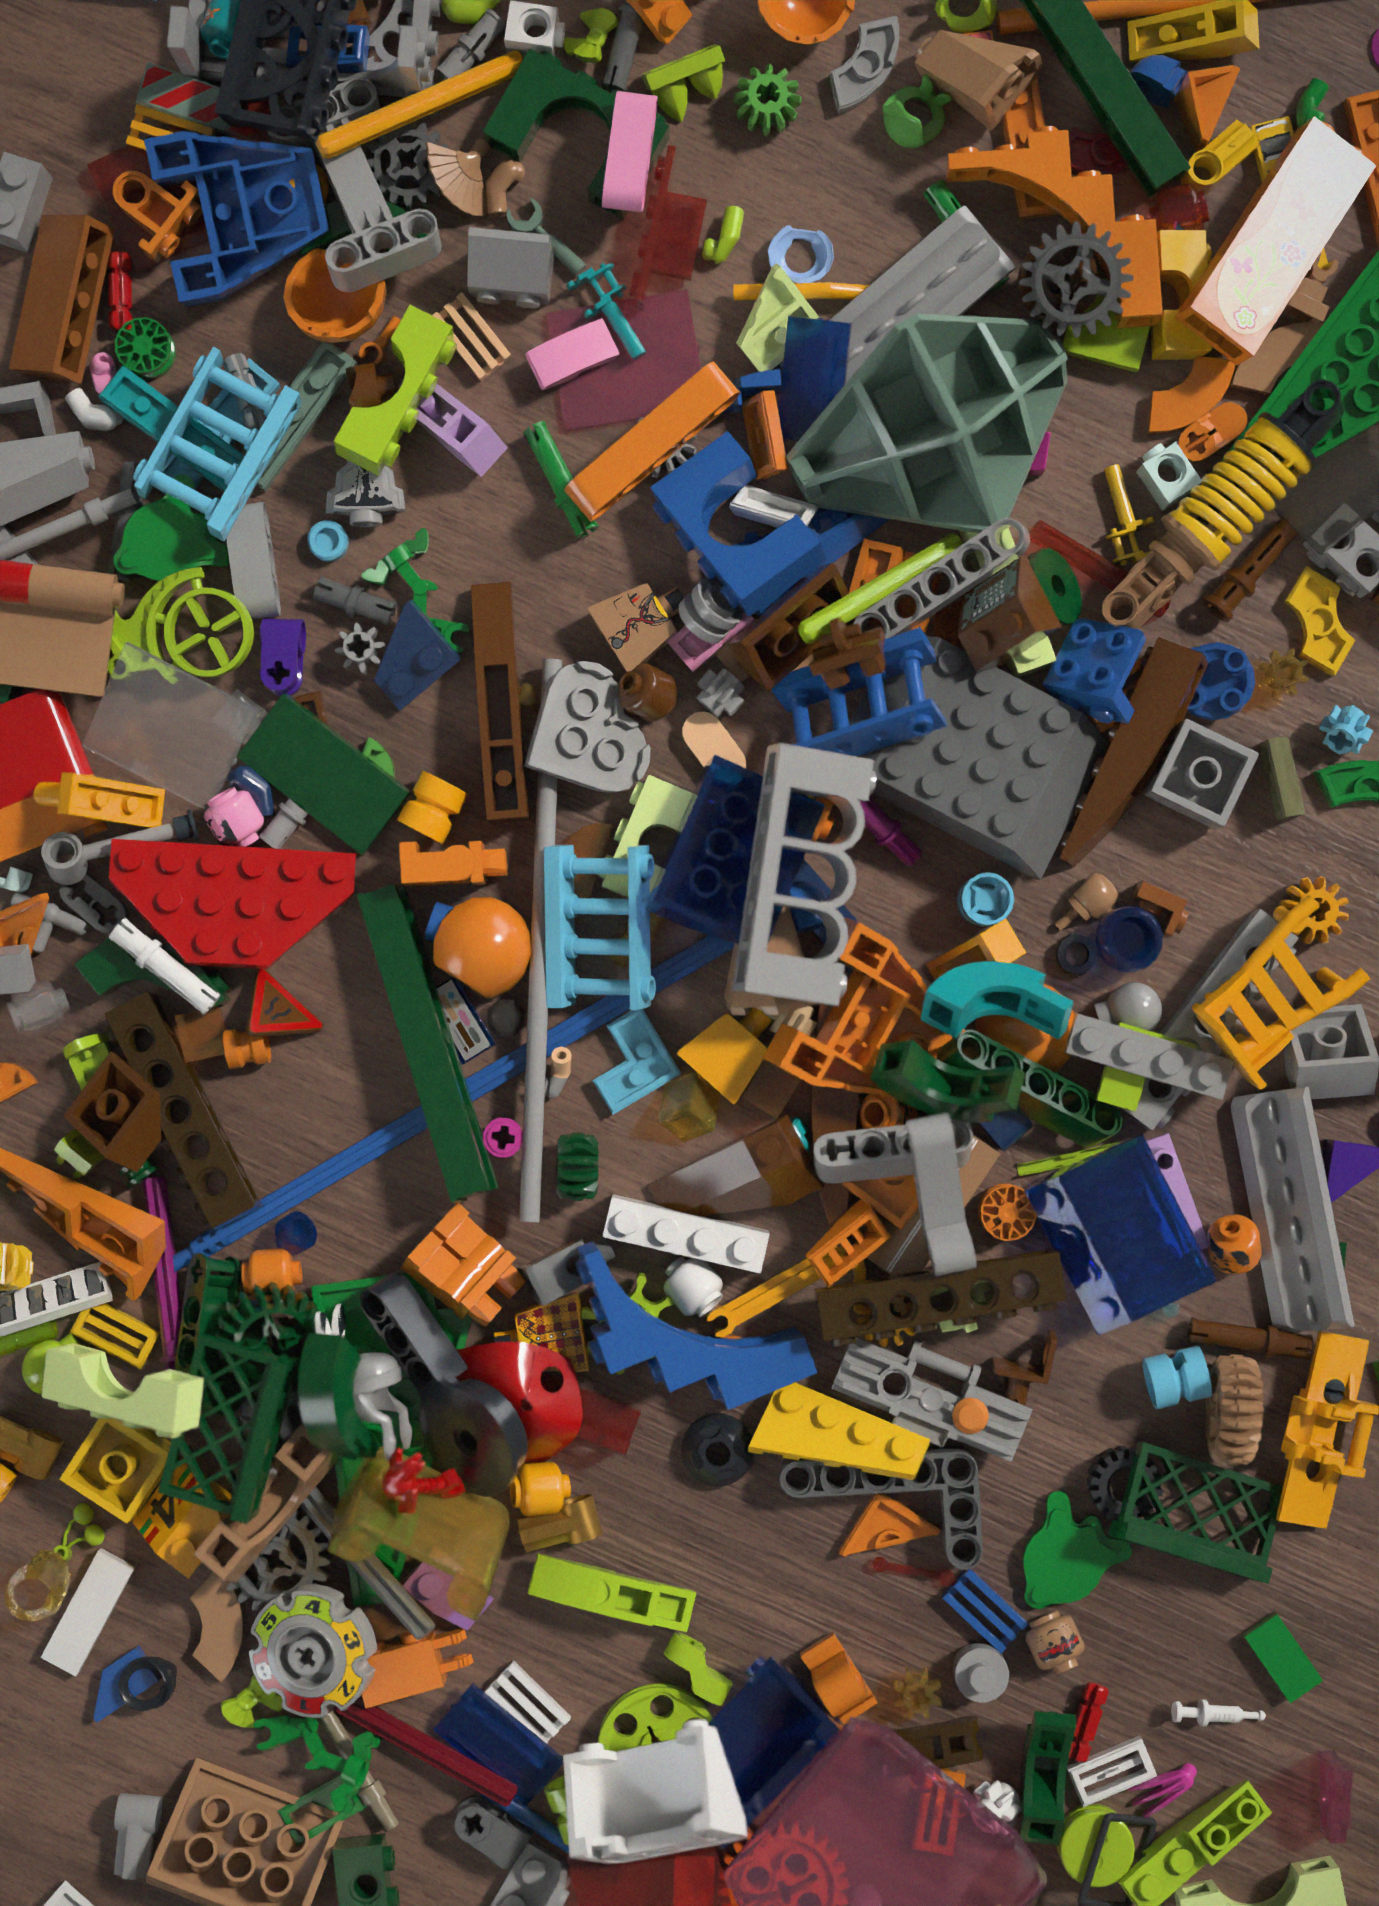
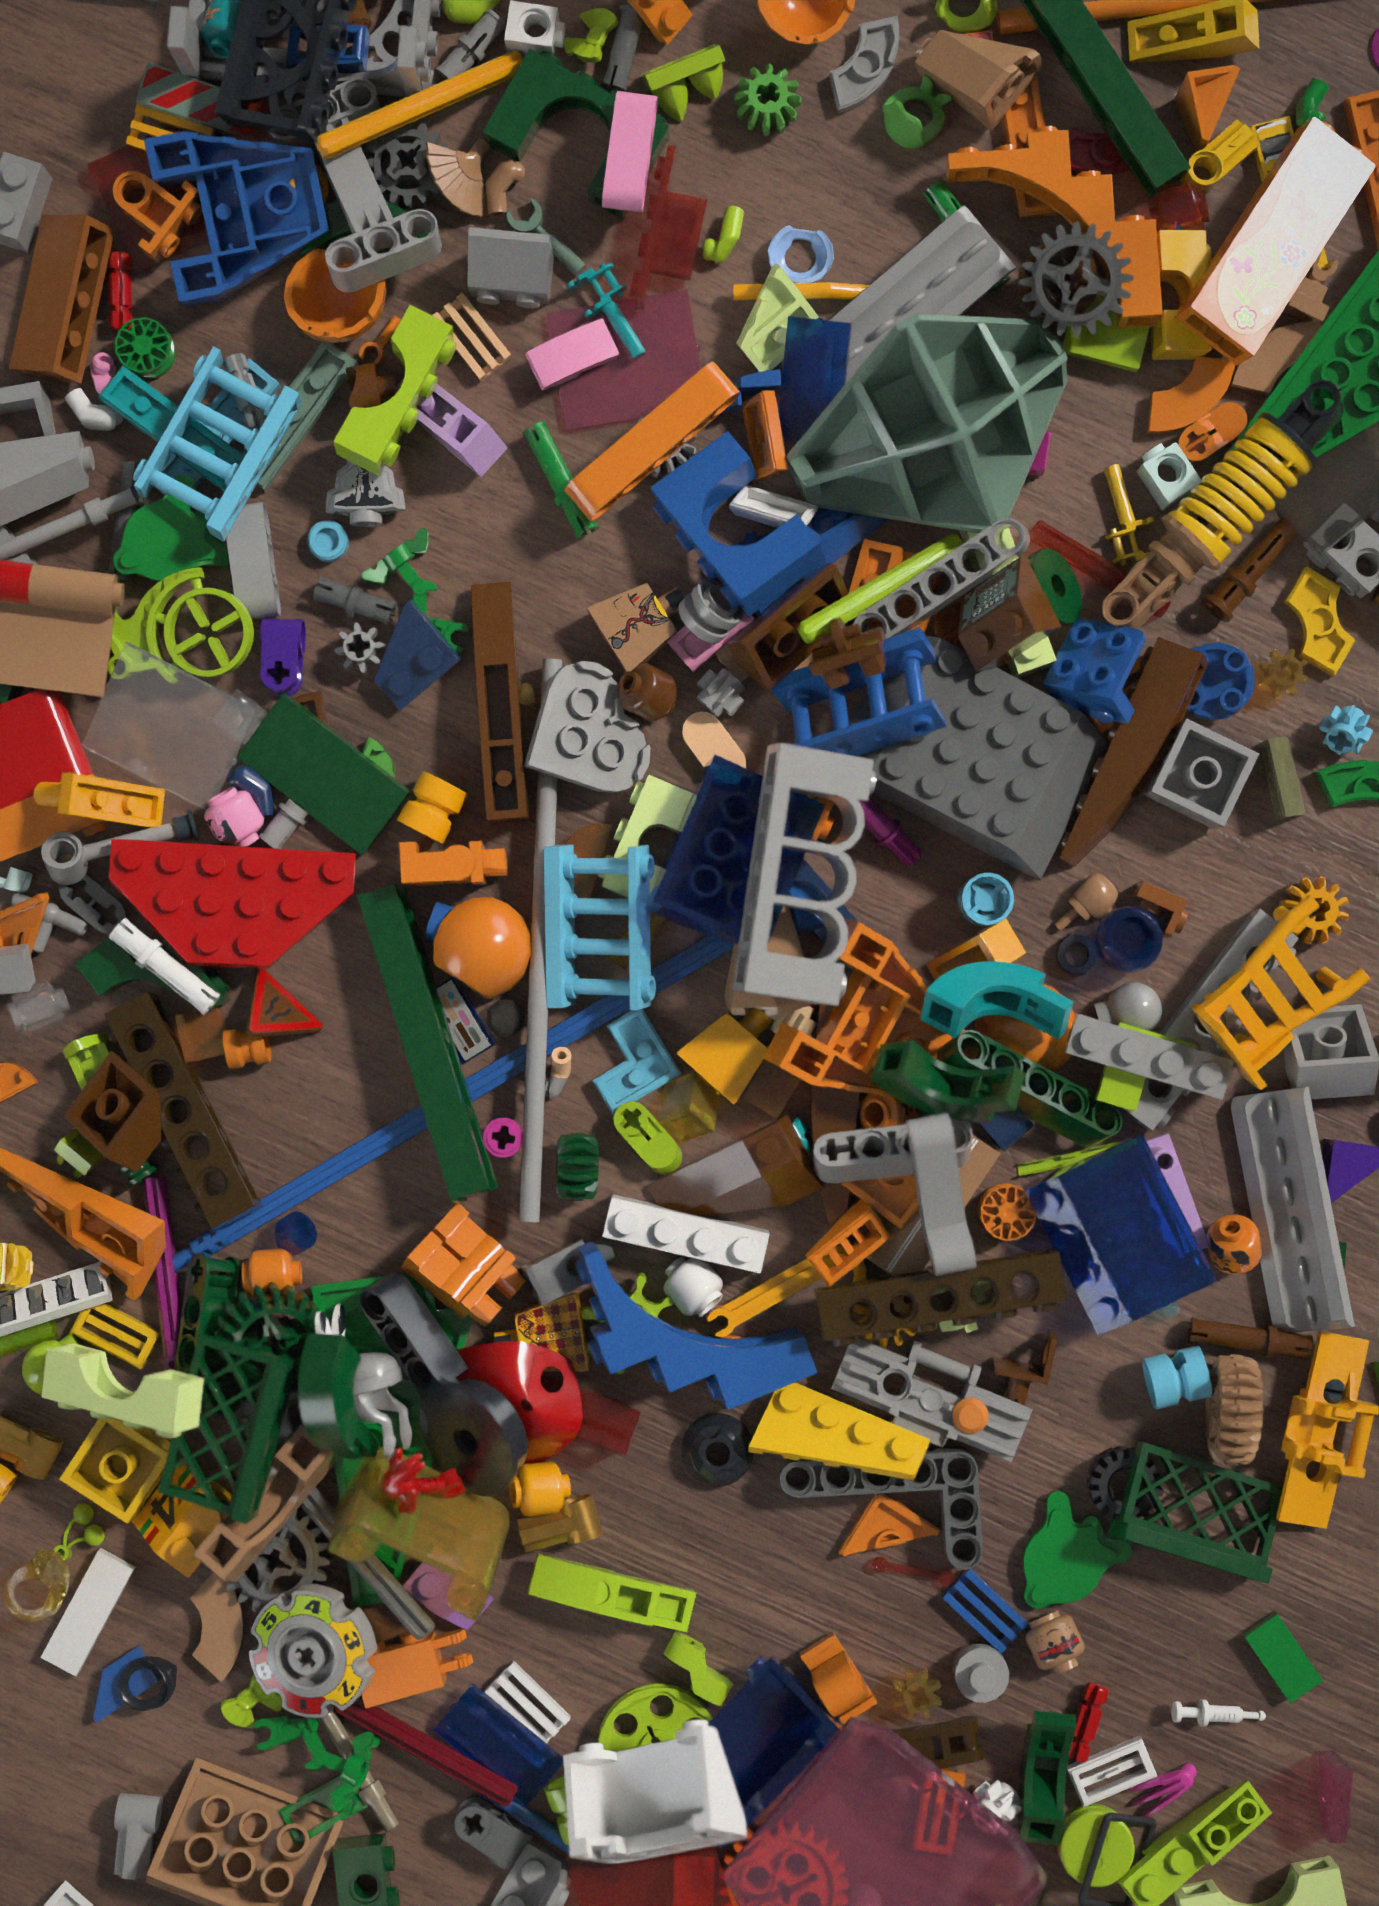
(634, 1124): none -> lime piece
(1158, 78): blue piece -> none

